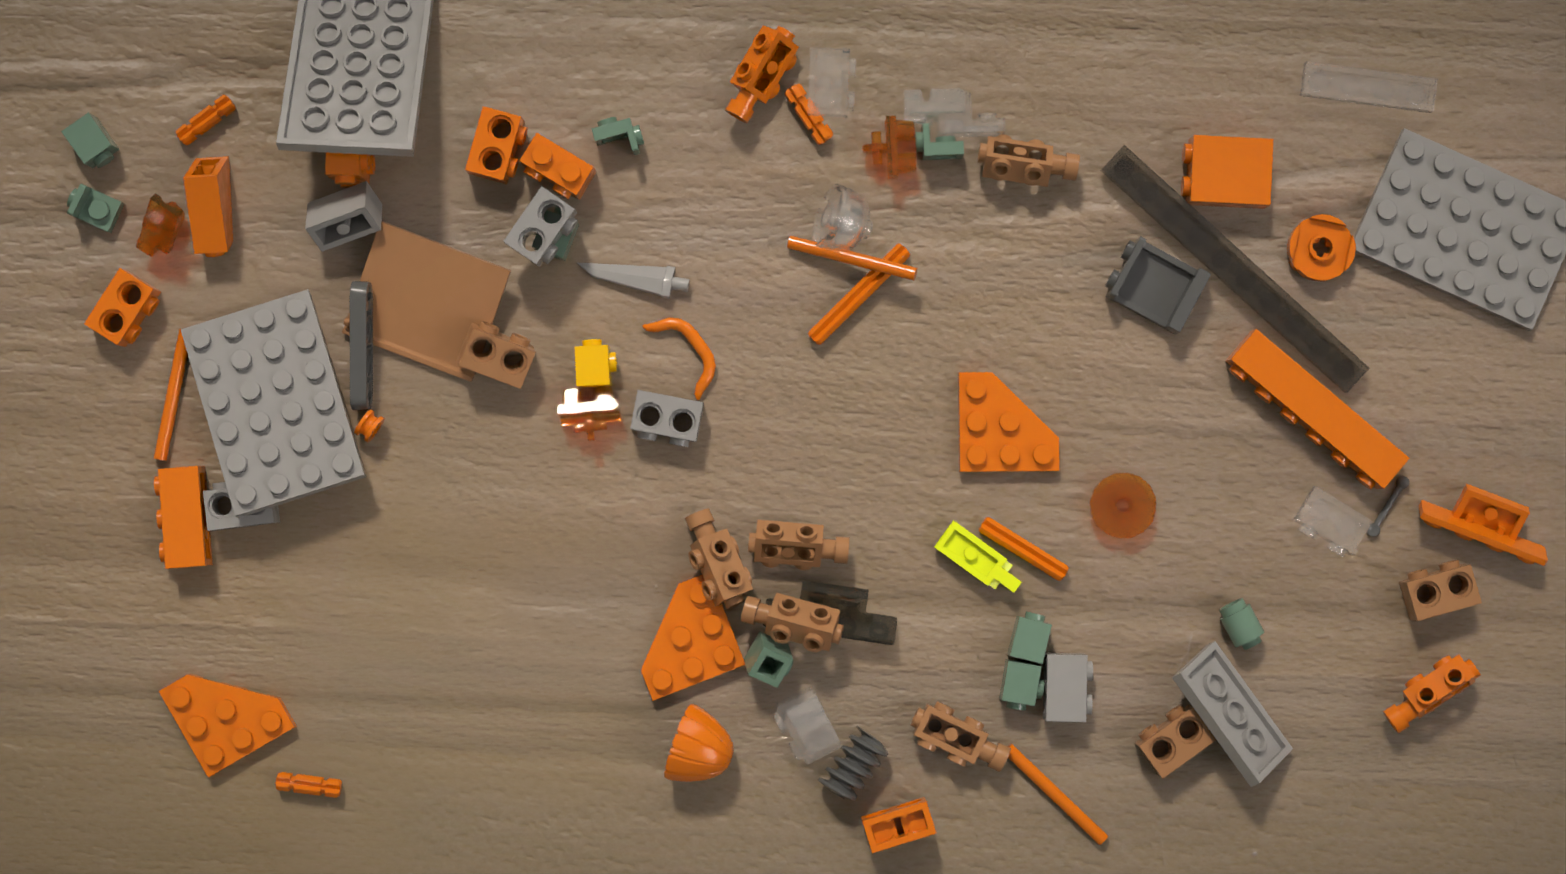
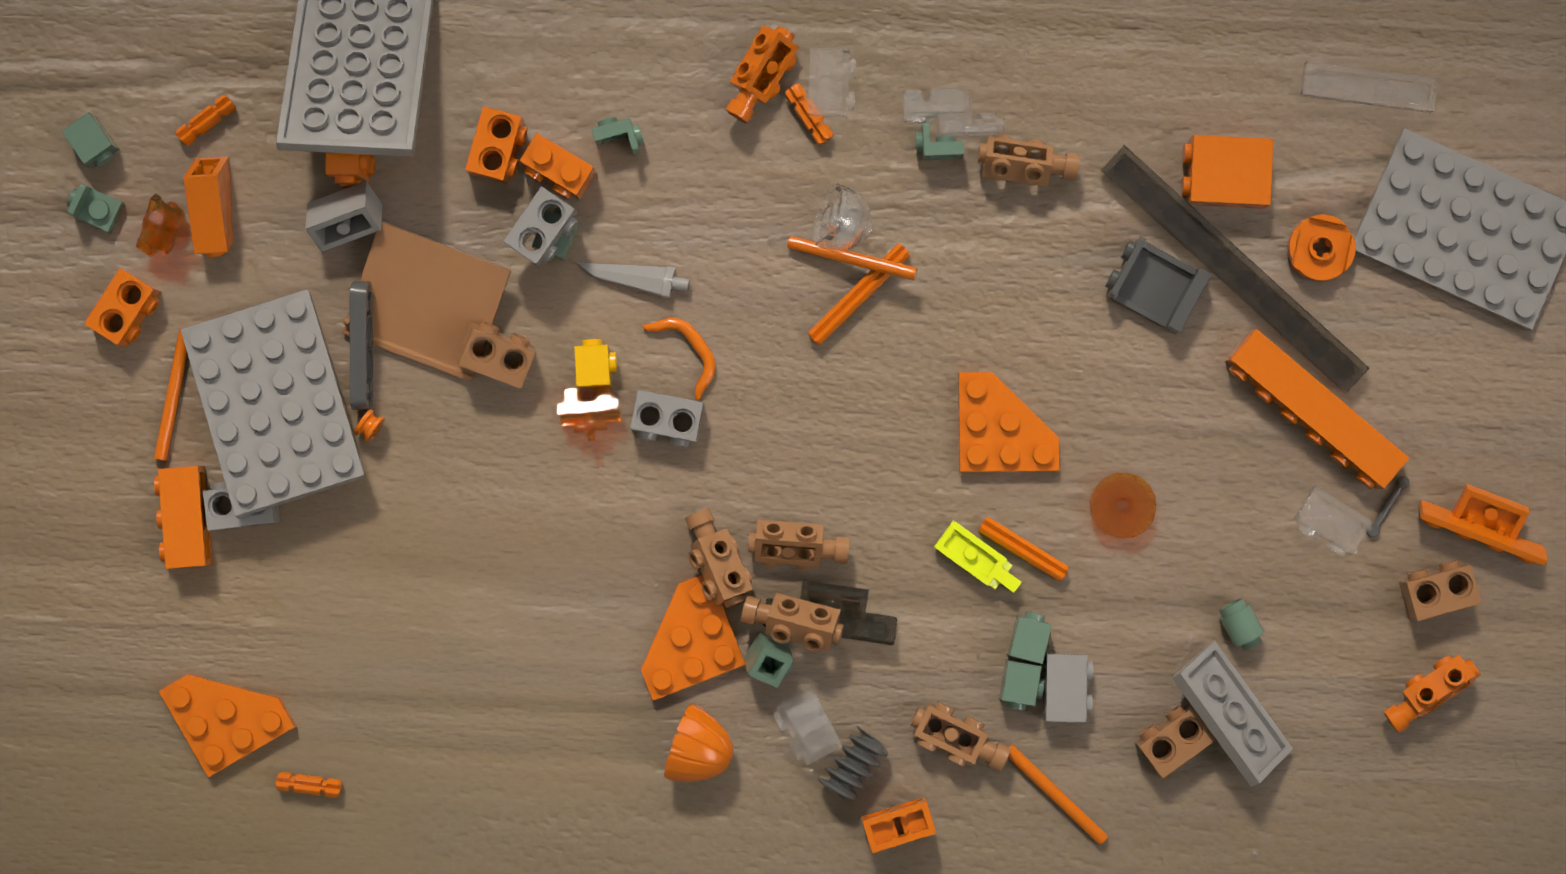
(894, 132): clear orange hips -> none

